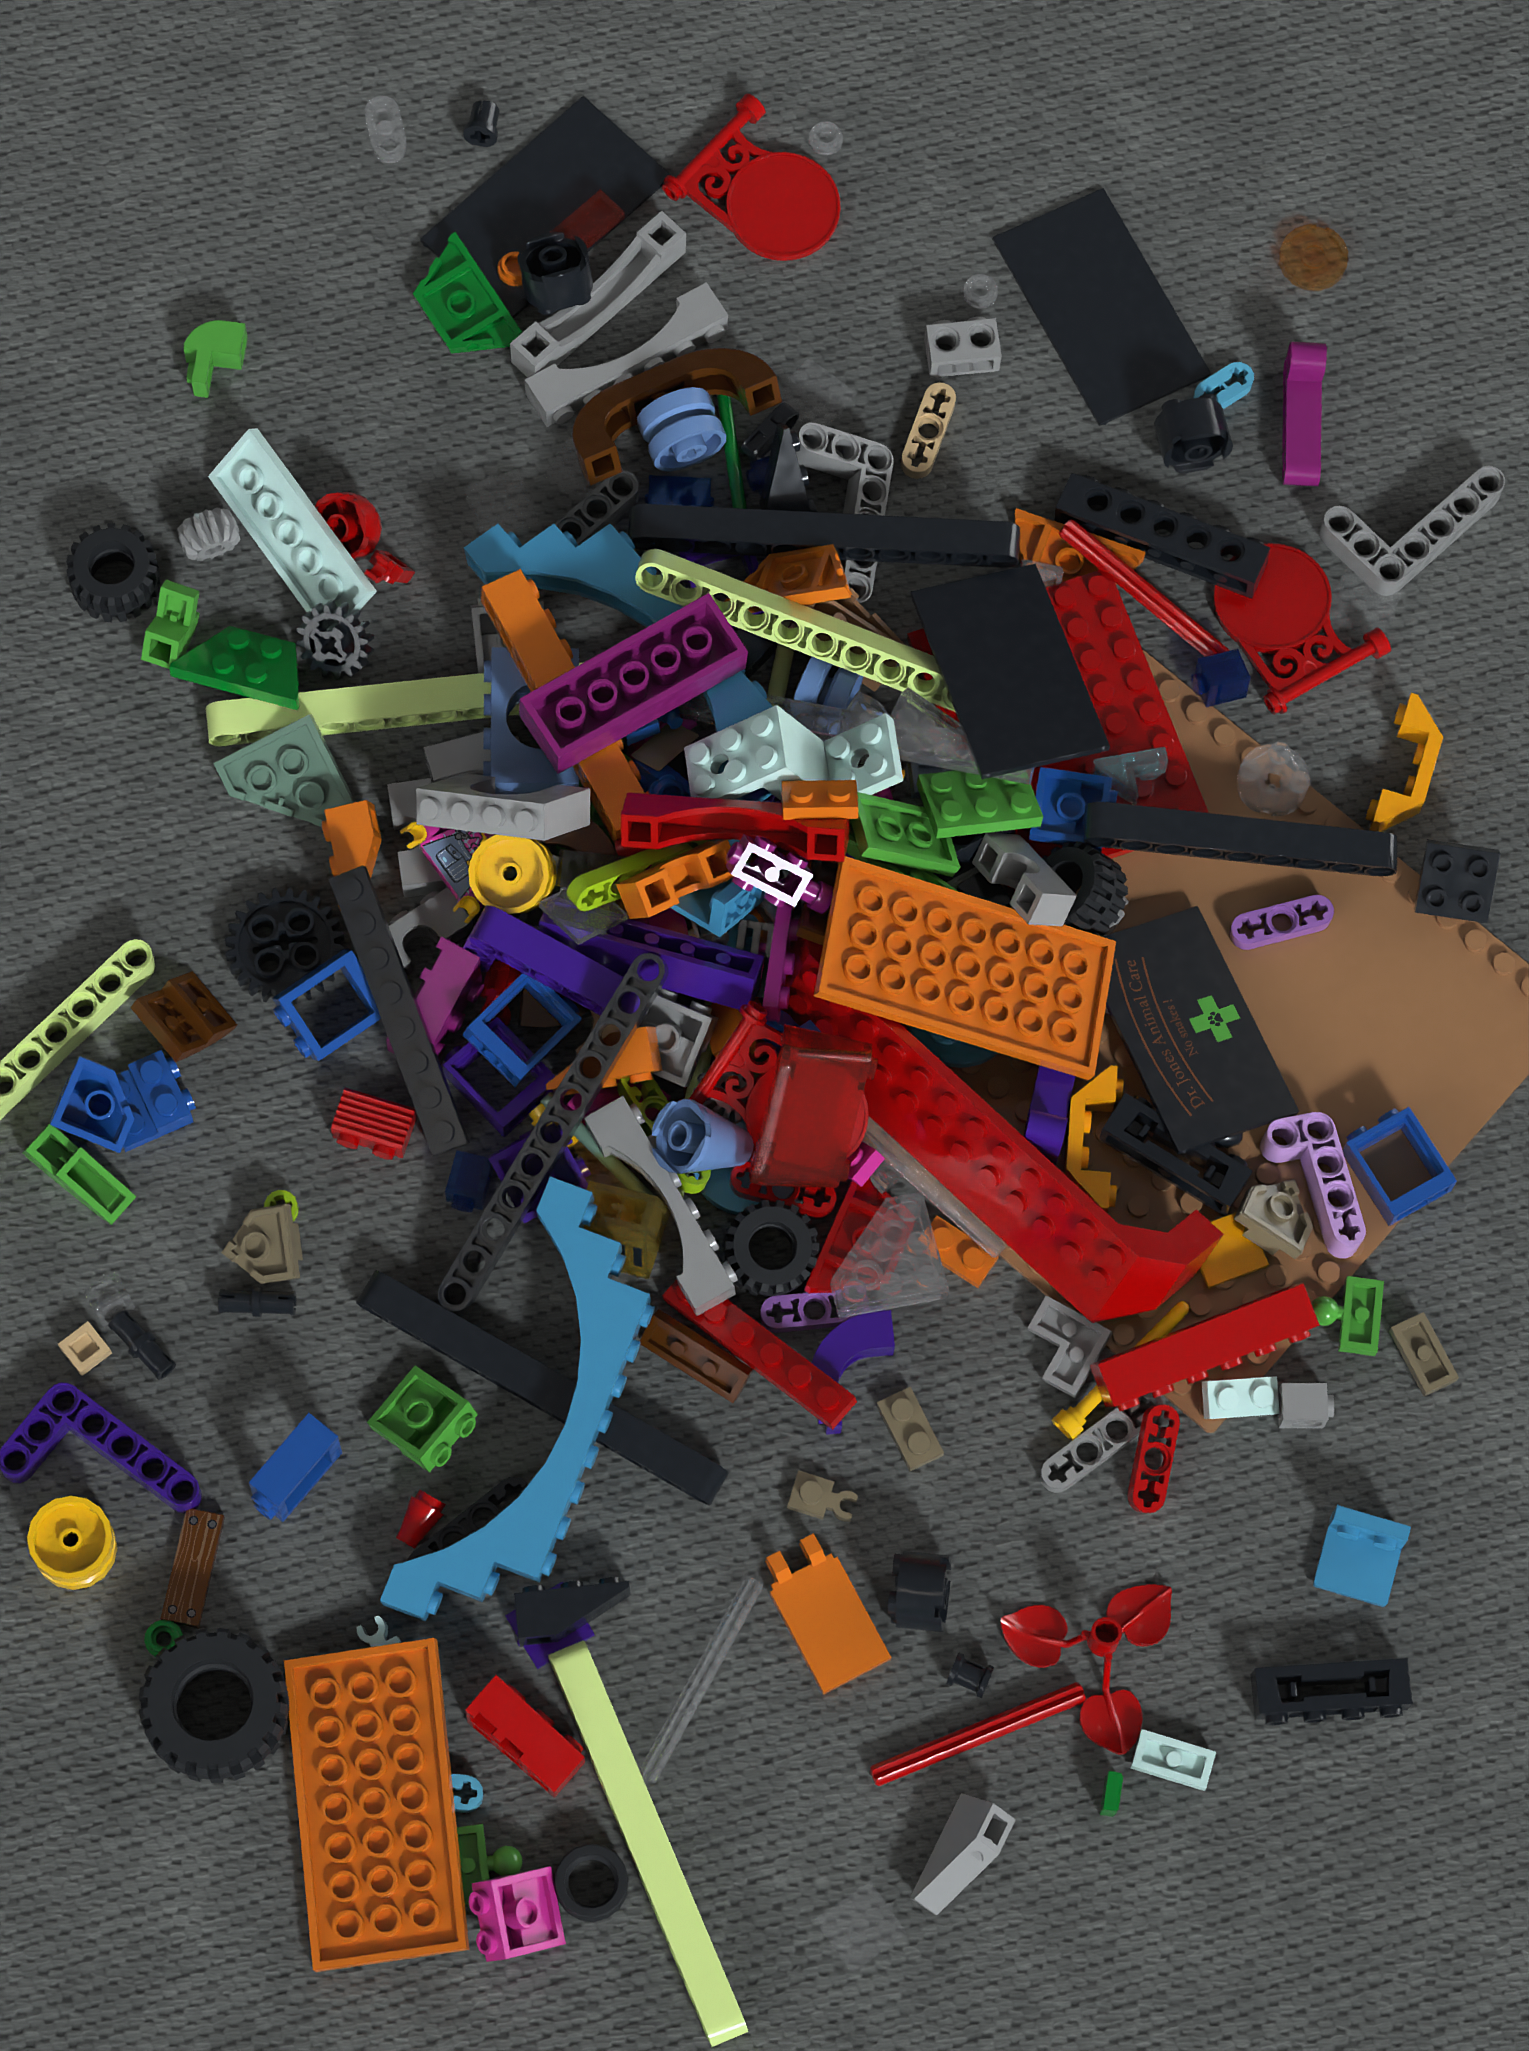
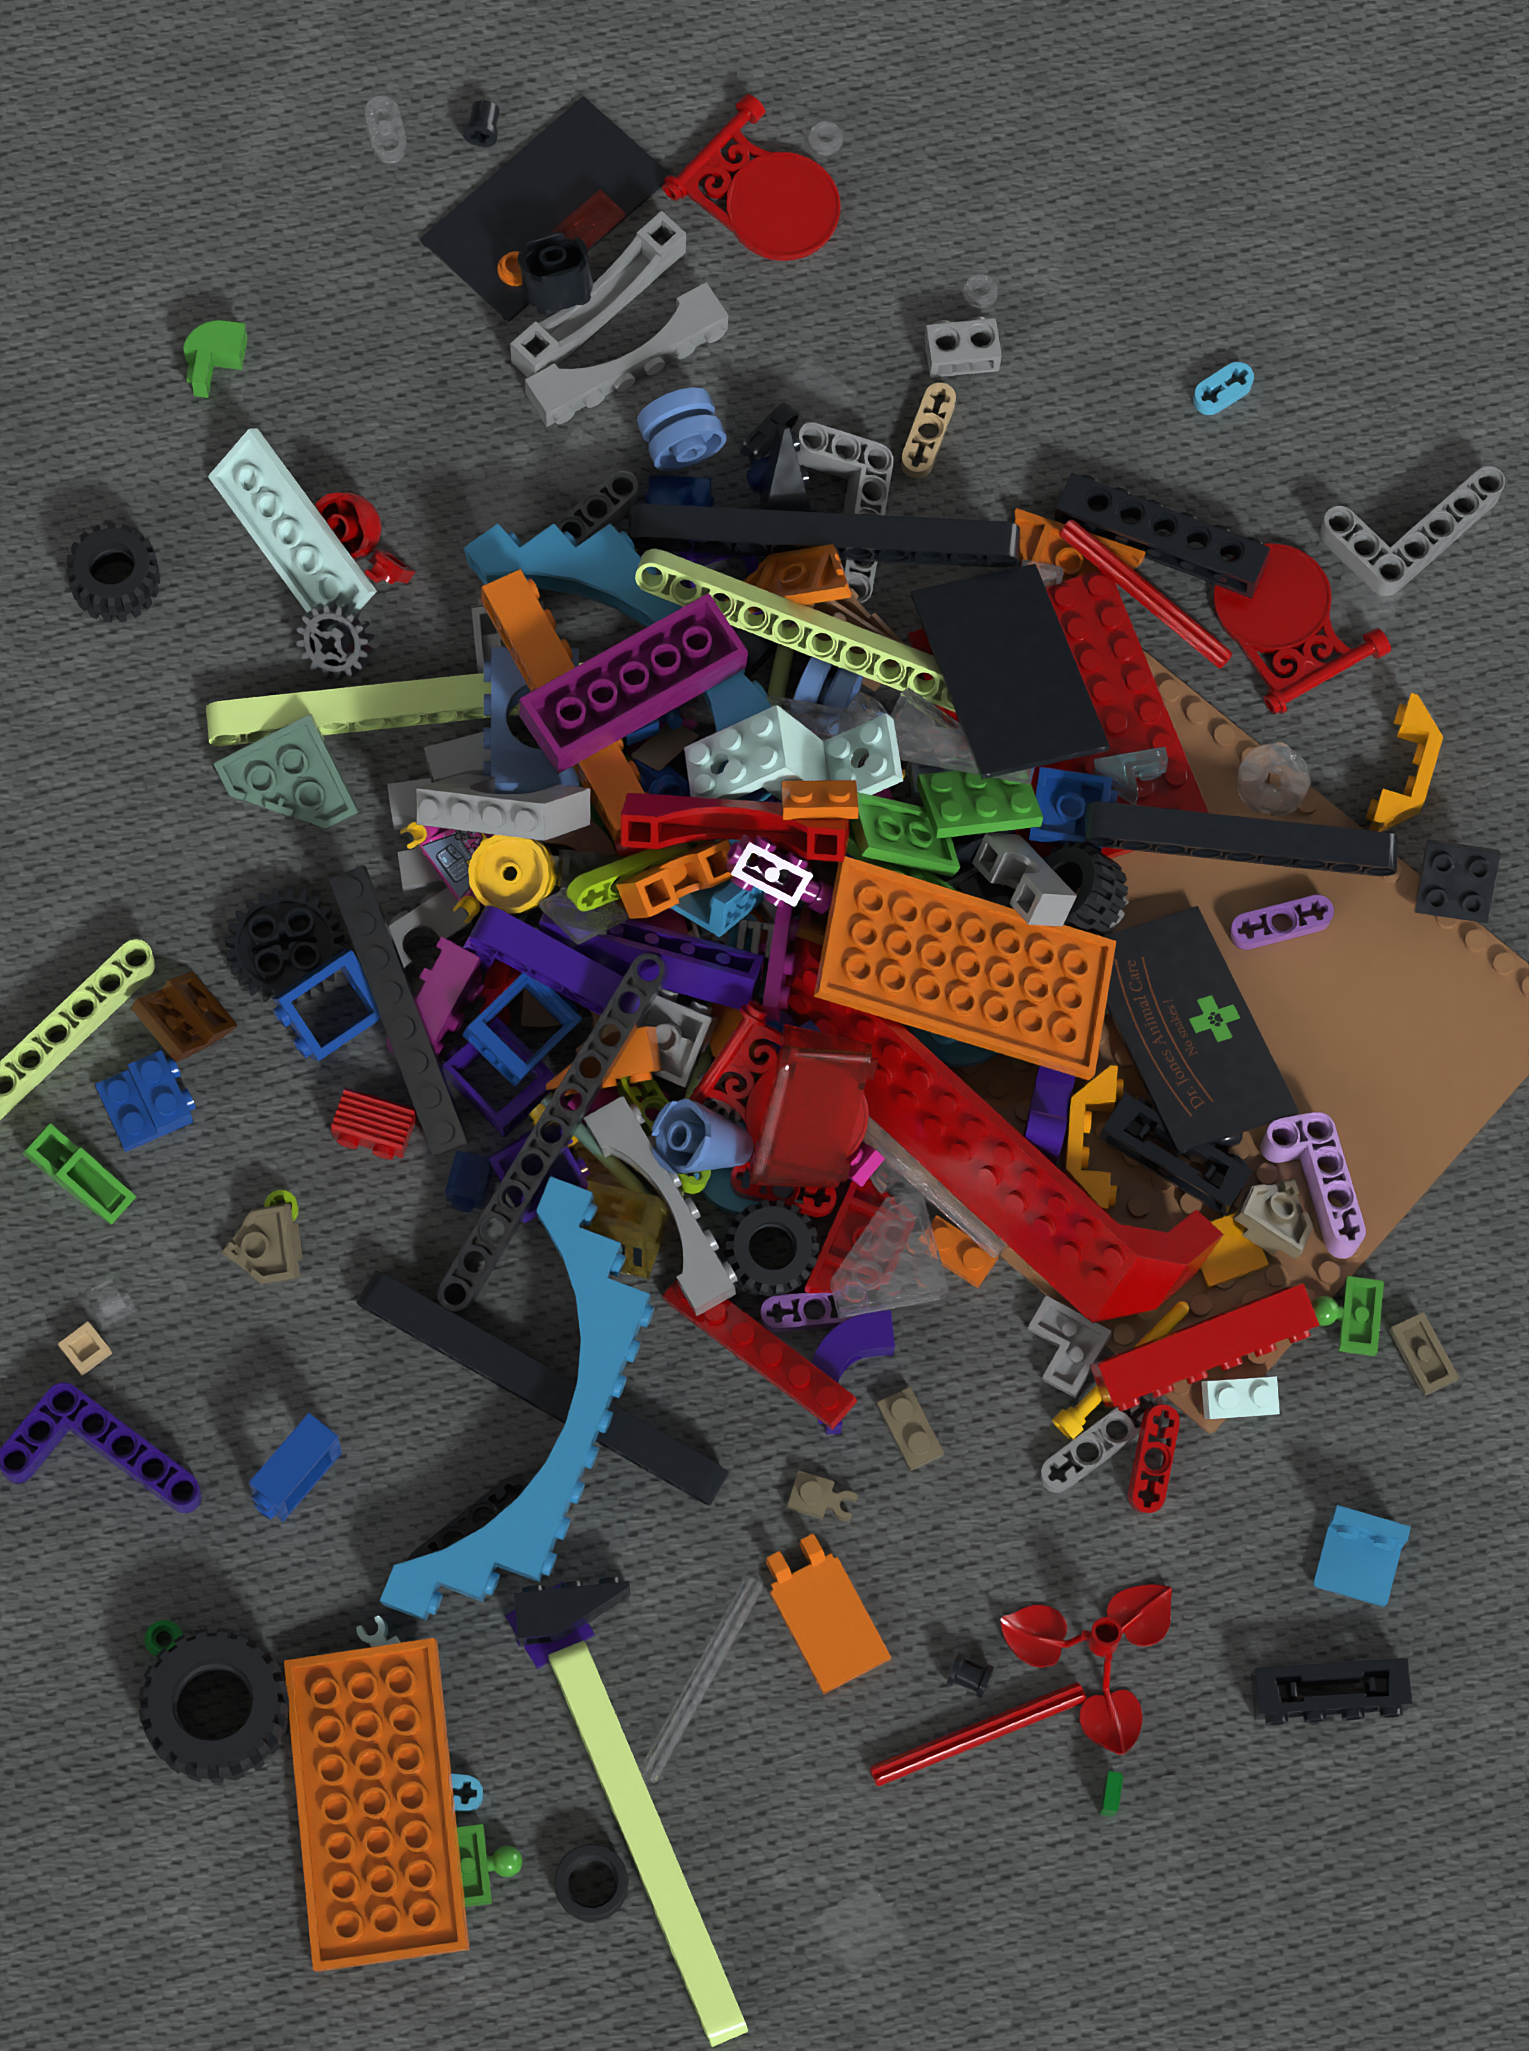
(56, 1526): yellow wheel -> none
(94, 1106): blue slope -> none
(142, 1345): black pin -> none
(173, 626): bright green brick -> none
(192, 1568): reddish brown tile -> none
(208, 534): light grey gear -> none
(244, 665): green wing -> none
(257, 1302): black pin -> none
(353, 836): orange slope -> none
(420, 1518): red cone -> none
(424, 1419): bright green plate -> none
(464, 303): green wing -> none
(517, 1914): dark pink plate -> none
(525, 1736): red wedge -> none
(617, 407): reddish brown arch -> none
(696, 1356): reddish brown plate -> none
(731, 452): green piece -> none
(921, 1591): black brick -> none
(962, 1851): light grey slope -> none
(1101, 306): black piece -> none
(1173, 1760): light aqua plate -> none
(1192, 433): black brick -> none
(1221, 678): clear blue brick -> none
(1302, 413): magenta beam -> none
(1304, 1405): light grey brick -> none
(1310, 268): clear orange tile -> none
(1389, 1123): blue window -> none

